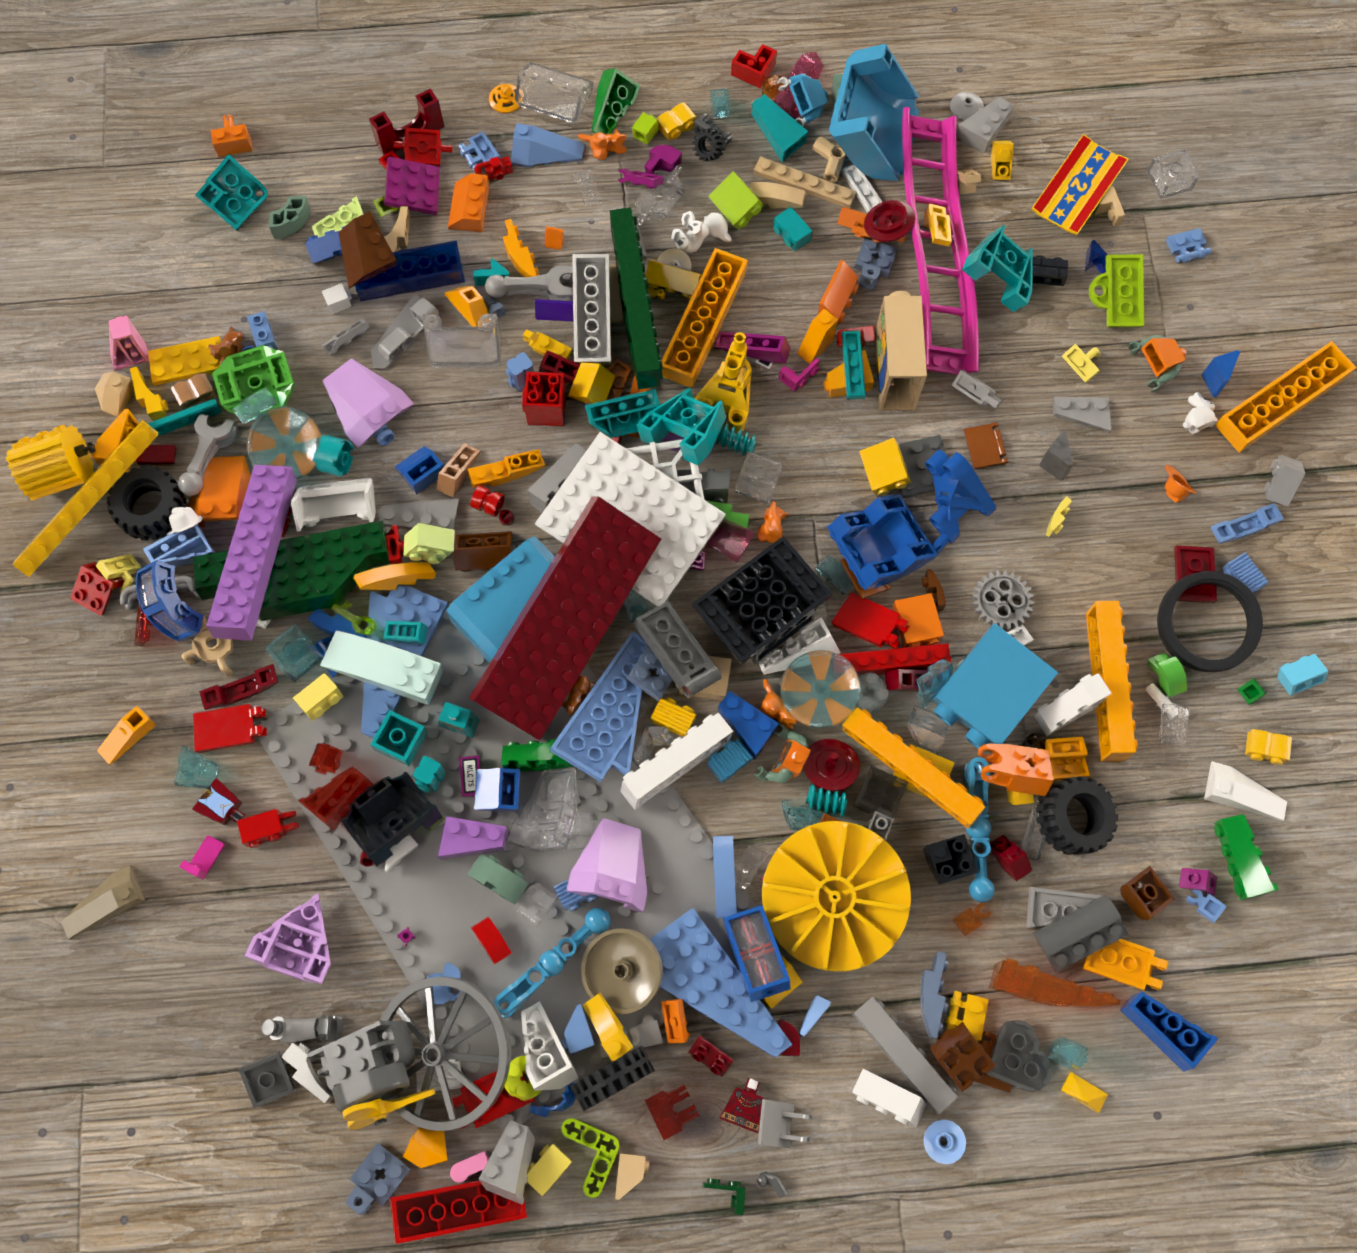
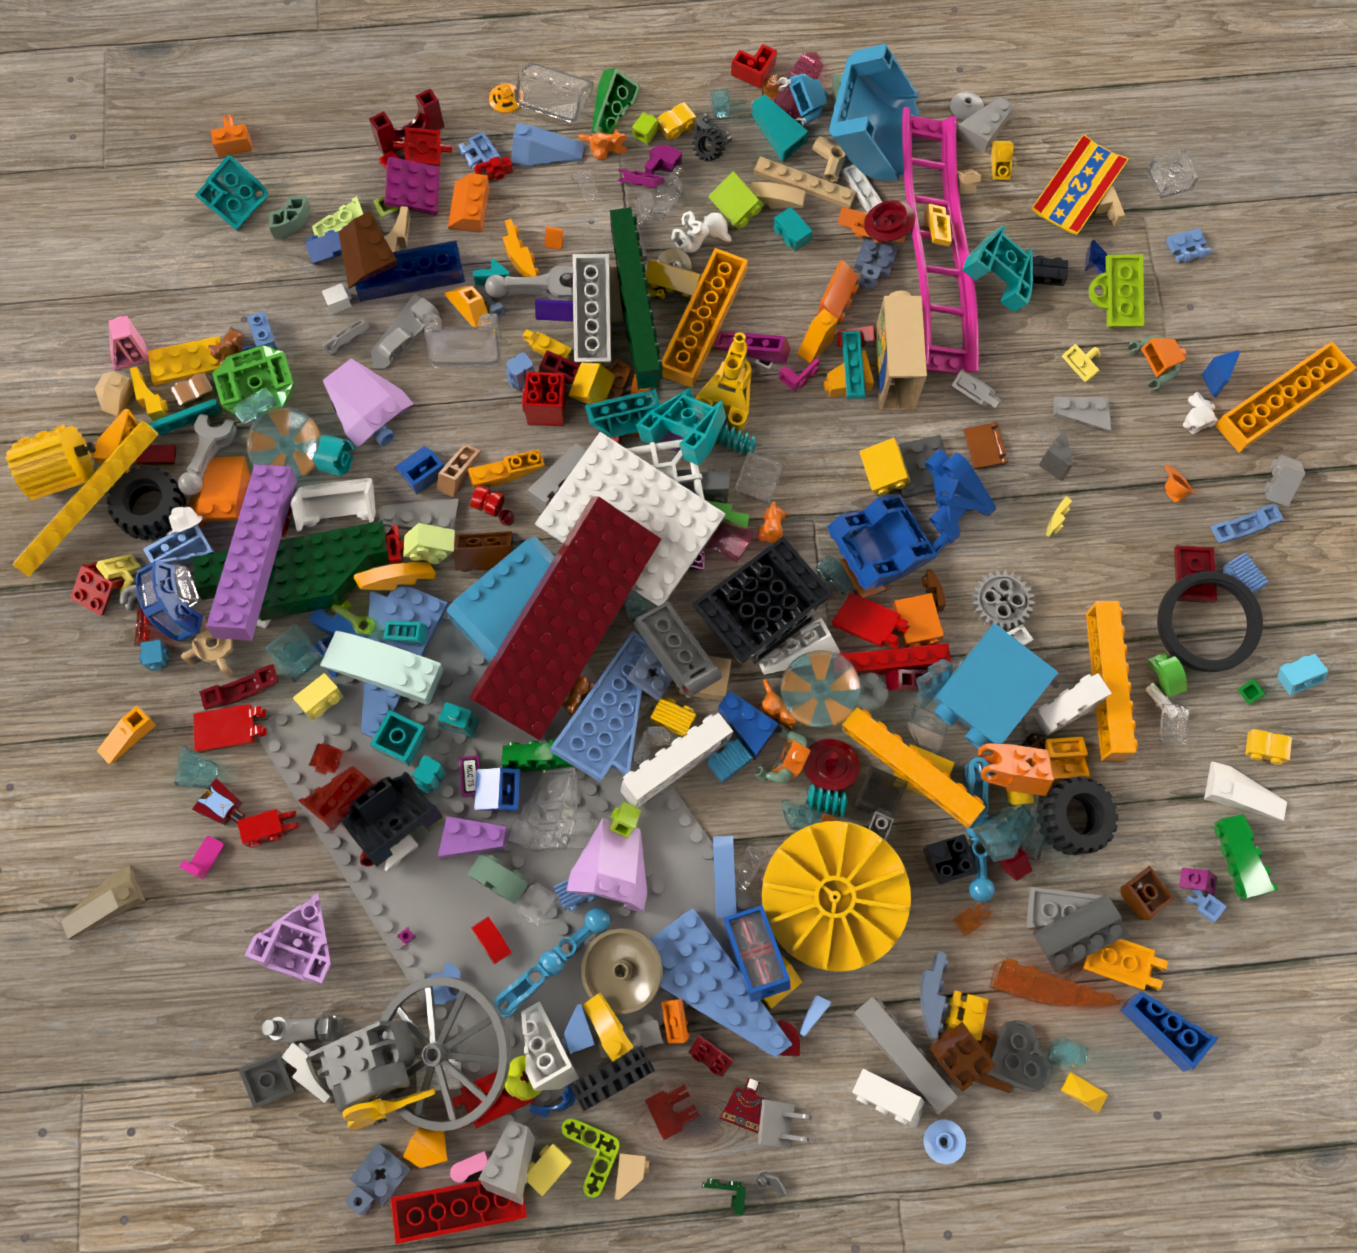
(154, 655): none -> dark azure brick
(184, 584): none -> clear panel
(624, 819): none -> lime brick
(1005, 832): none -> clear light blue wedge

